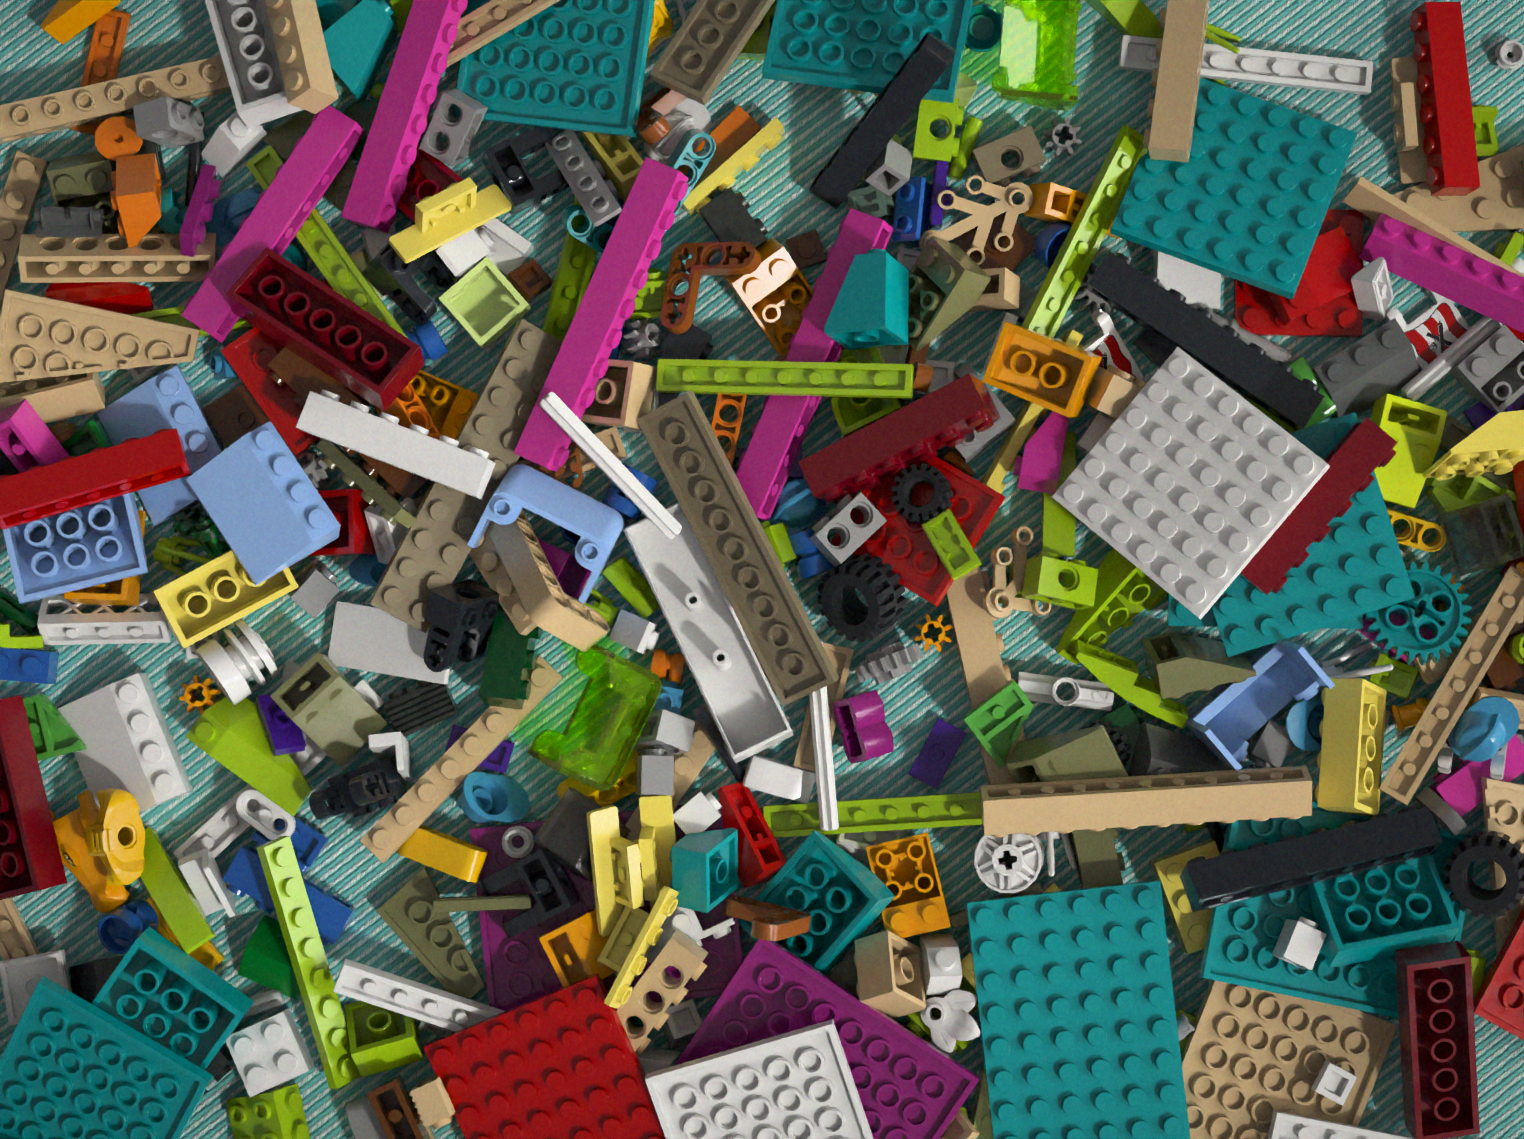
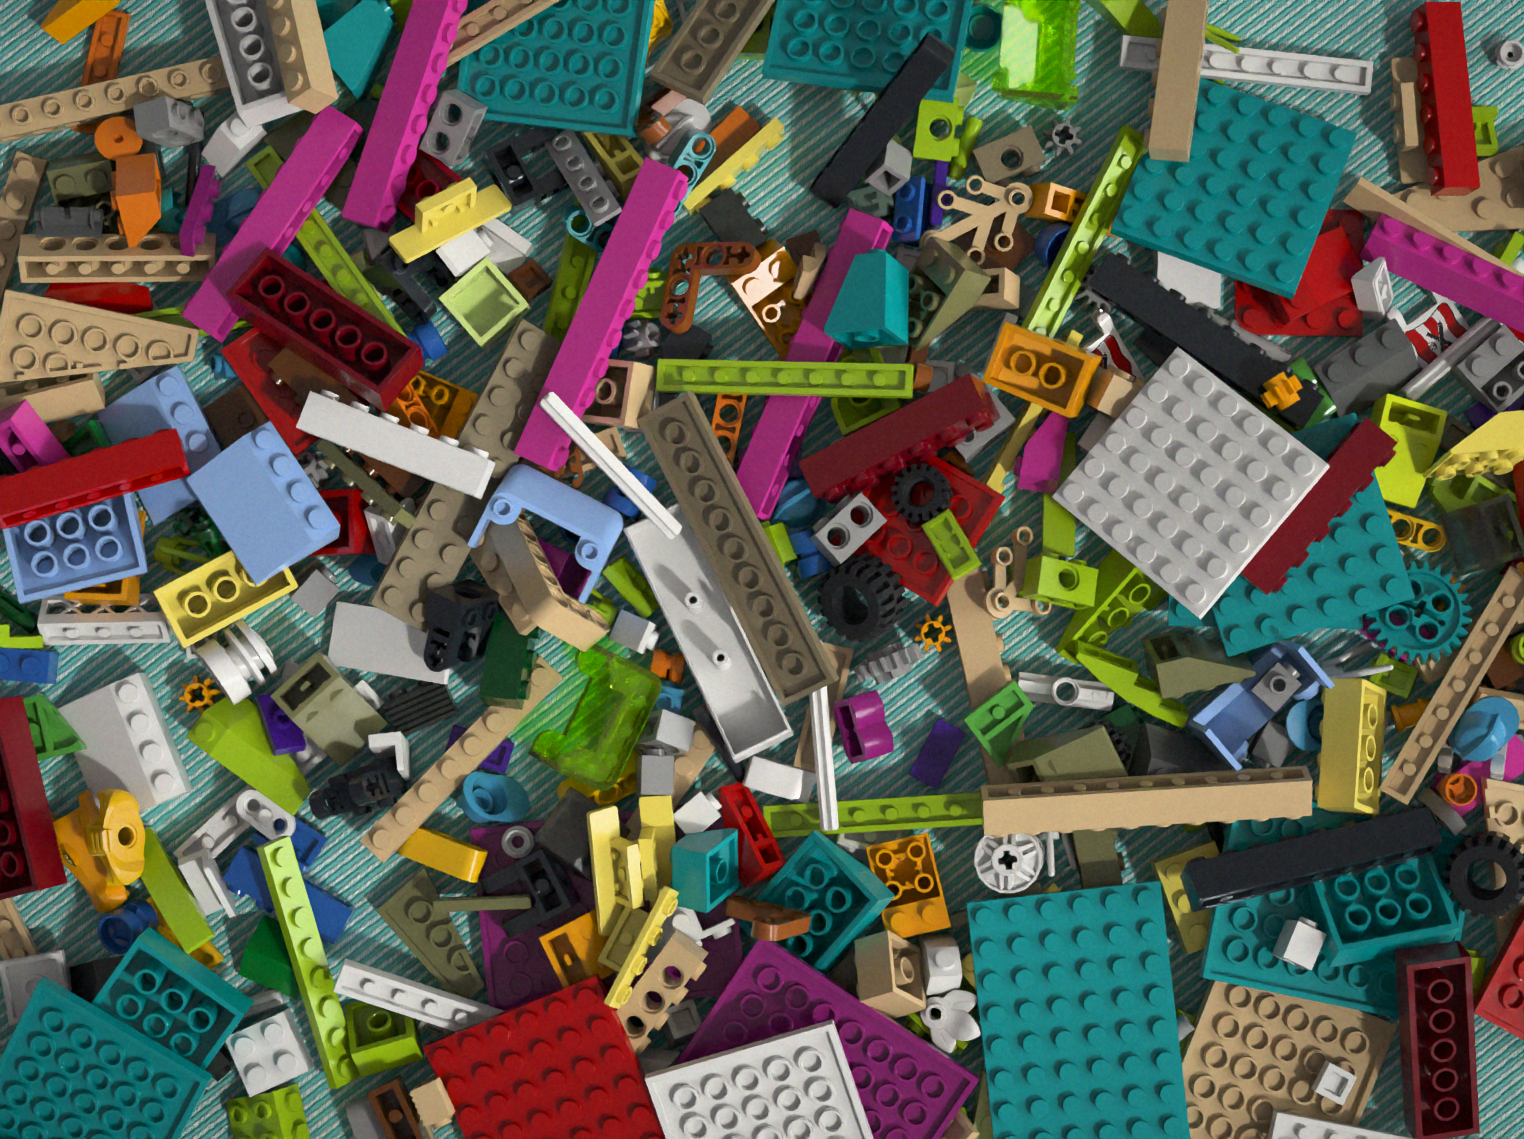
(809, 270): none -> tan slope
(1276, 685): none -> light grey brick
(1281, 391): none -> light orange gear
(1463, 789): none -> orange wheel

